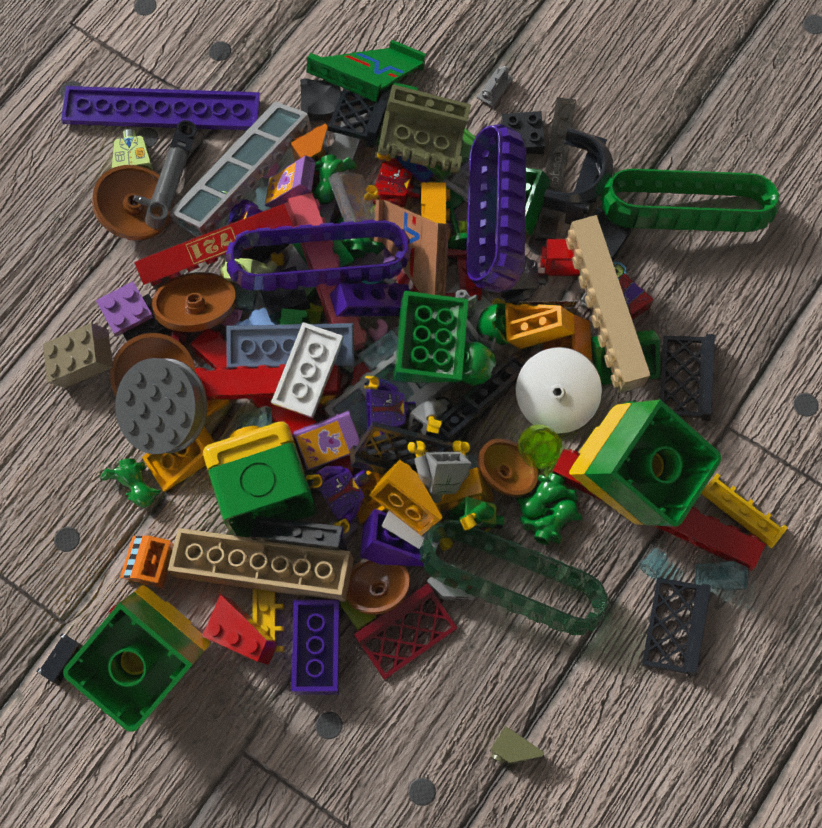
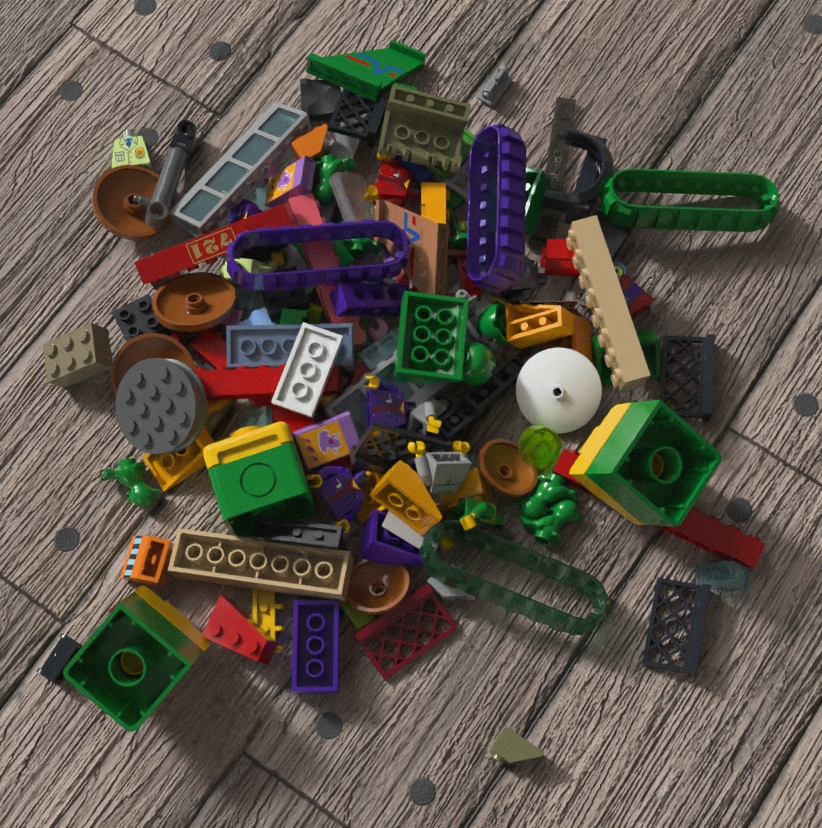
(124, 308): medium lavender plate -> none
(160, 107): dark purple plate -> none
(530, 128): black brick -> none
(653, 563): clear light blue bush -> none
(743, 511): yellow hinge -> none

